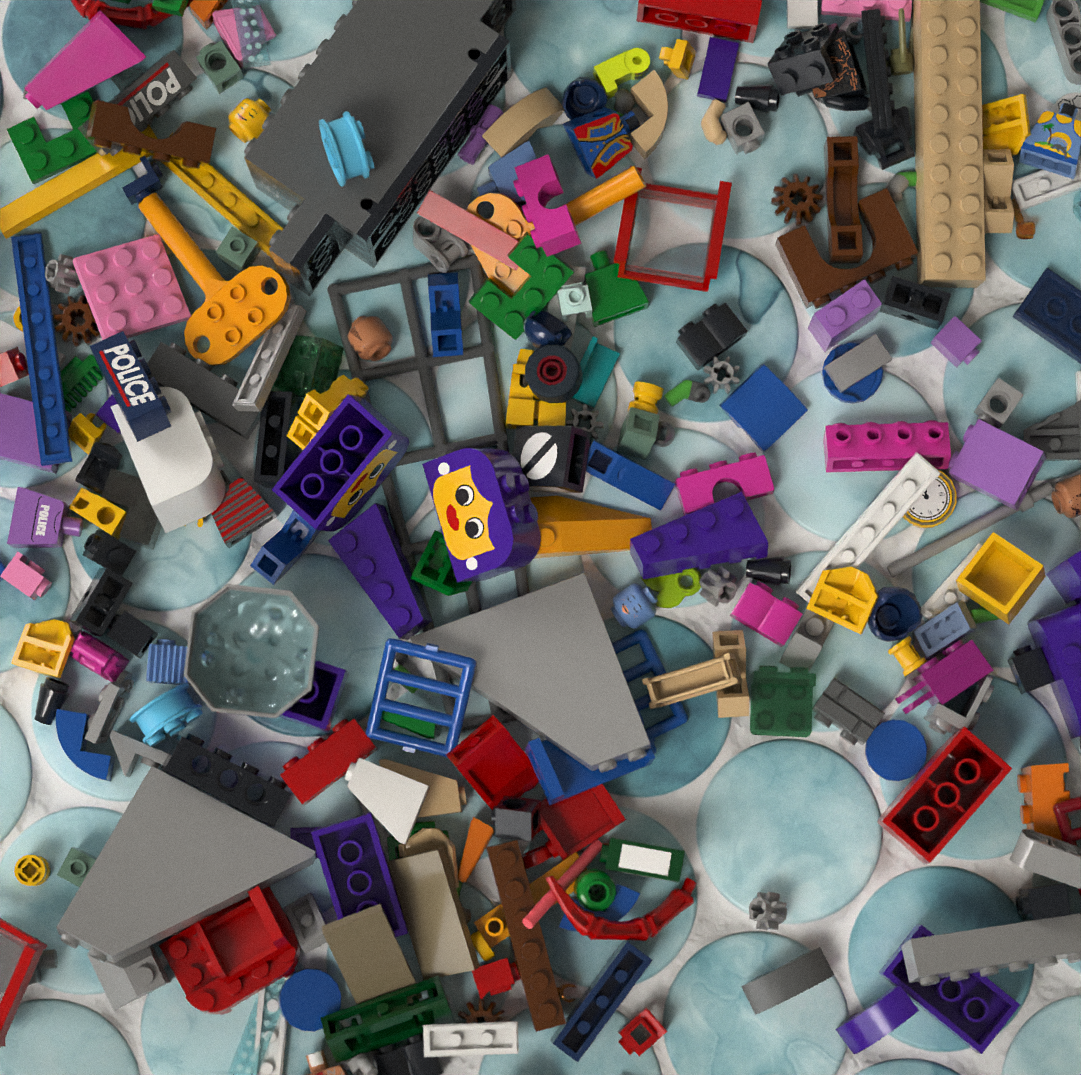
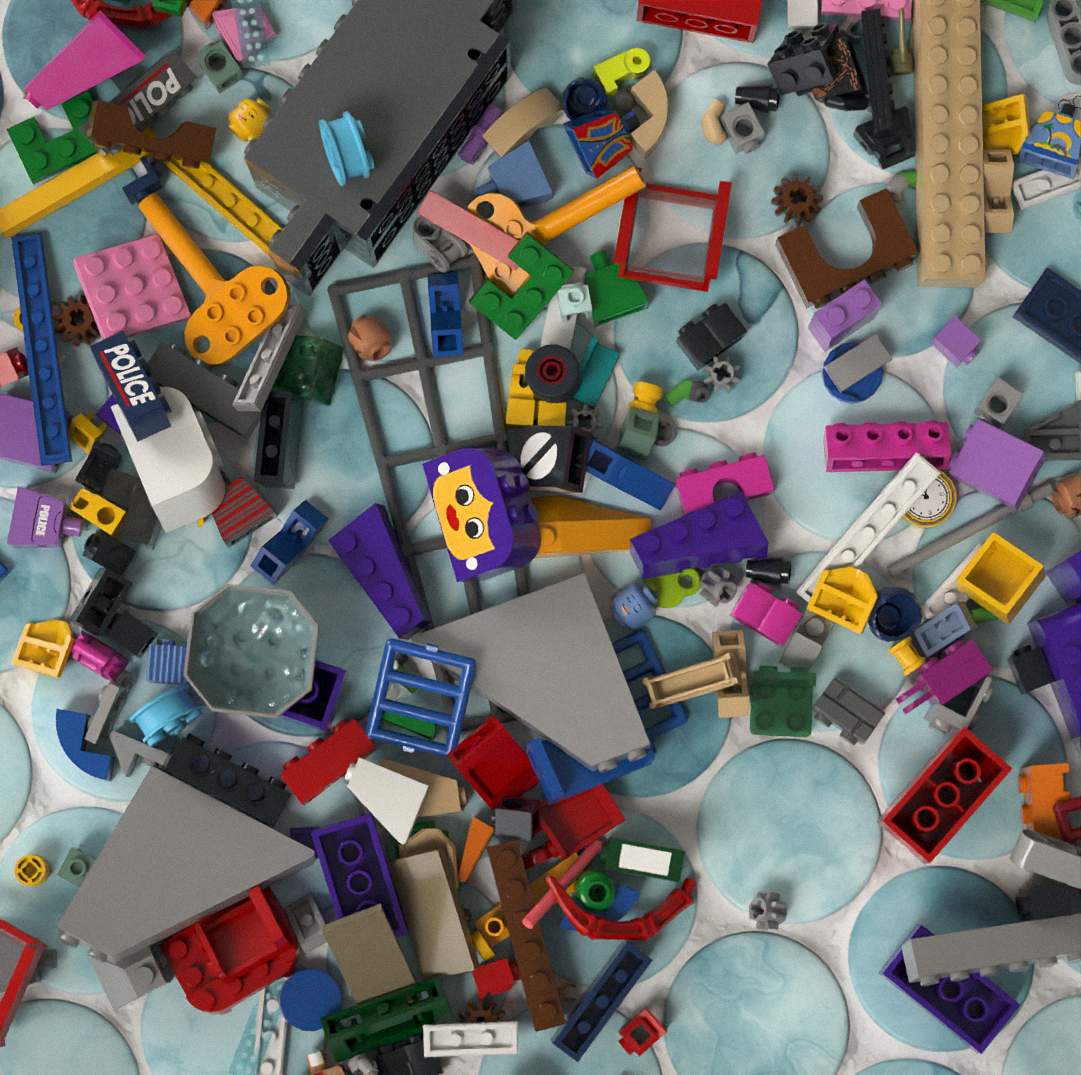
(26, 577): bright pink brick -> none
(51, 697): black cone -> none
(62, 274): light grey gear -> none
(74, 374): green piece -> none
(238, 250): sand green brick -> none
(319, 407): yellow hips -> none
(342, 465): dark purple brick -> none
(436, 568): green slope -> none
(545, 329): dark blue hair -> none
(553, 227): dark pink arch -> none
(679, 59): yellow tile -> none
(718, 69): dark purple tile -> none
(763, 407): blue slope -> none
(787, 980): dark grey brick -> none
(841, 181): reddish brown arch -> none
(877, 1020): dark purple brick -> none
(895, 750): blue tile -> none
(915, 302): black brick -> none
(1026, 229): clear orange hand -> none

